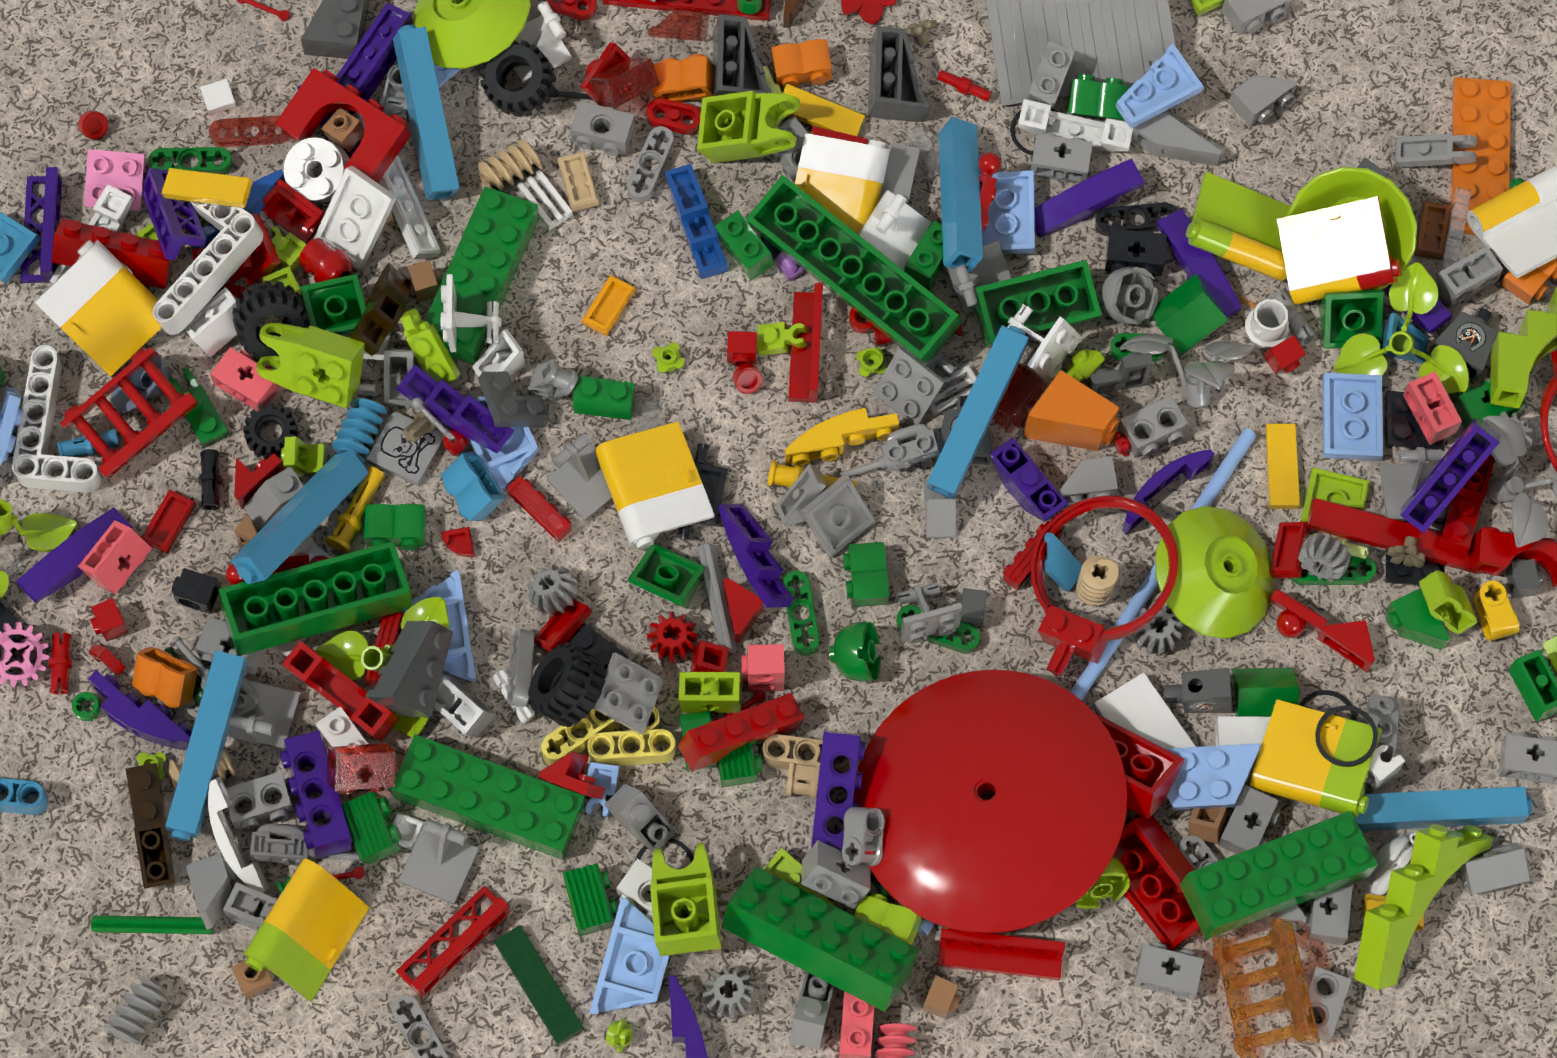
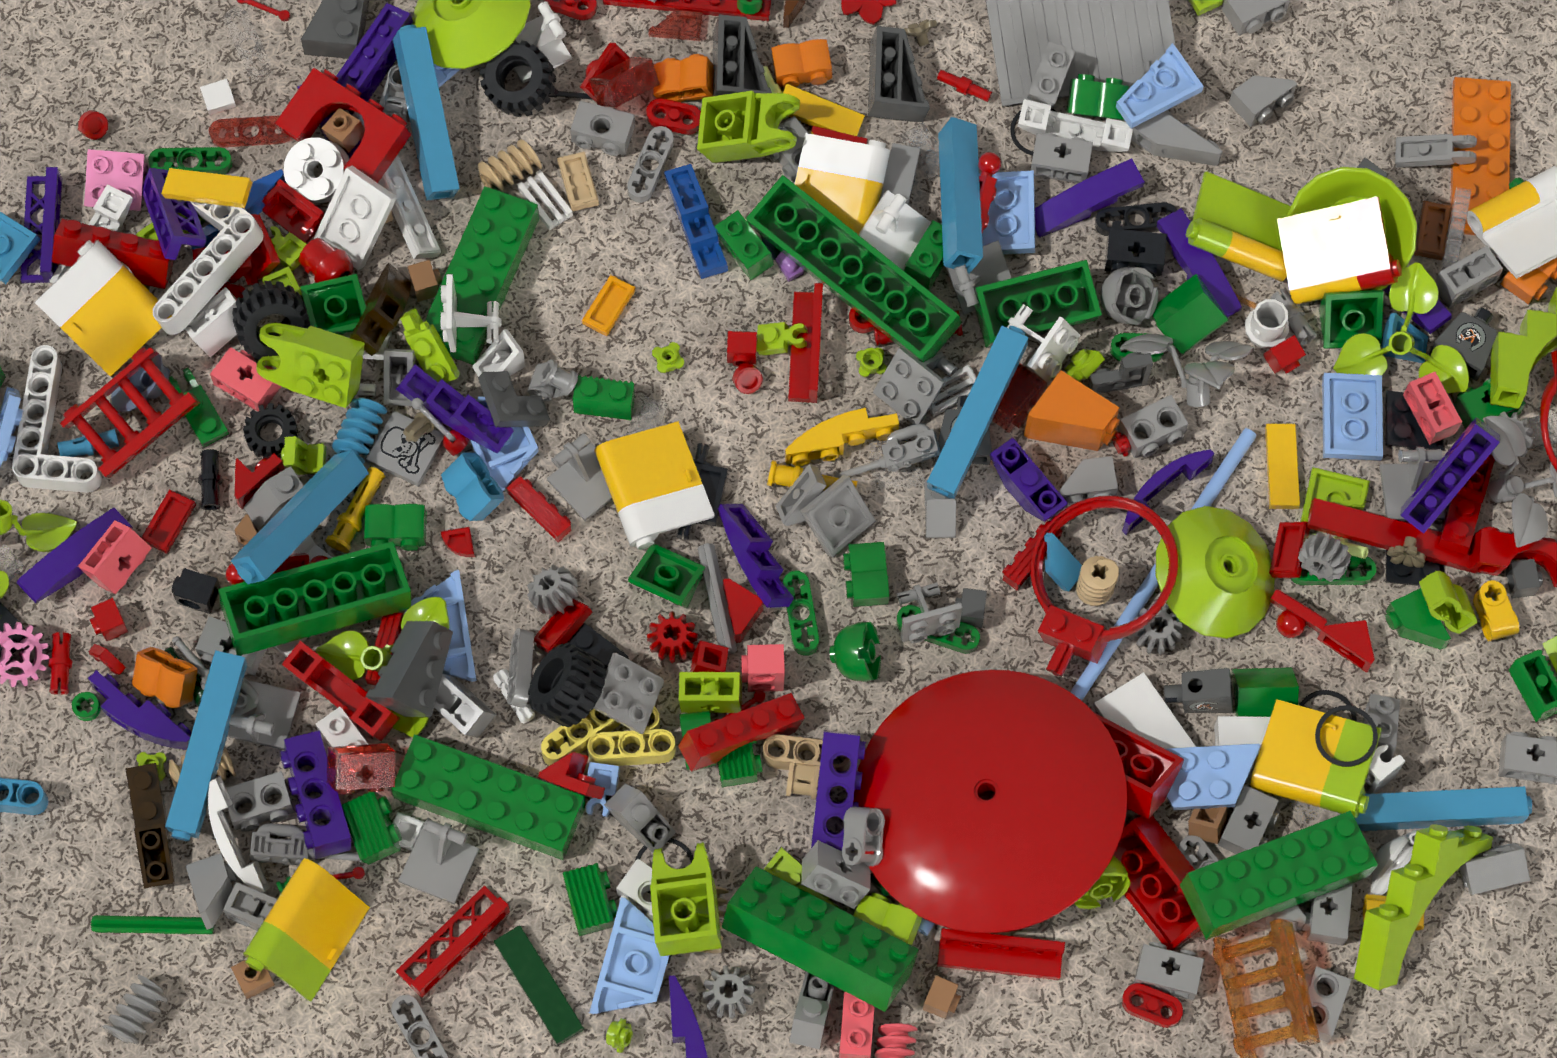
(1152, 1004): none -> red plate

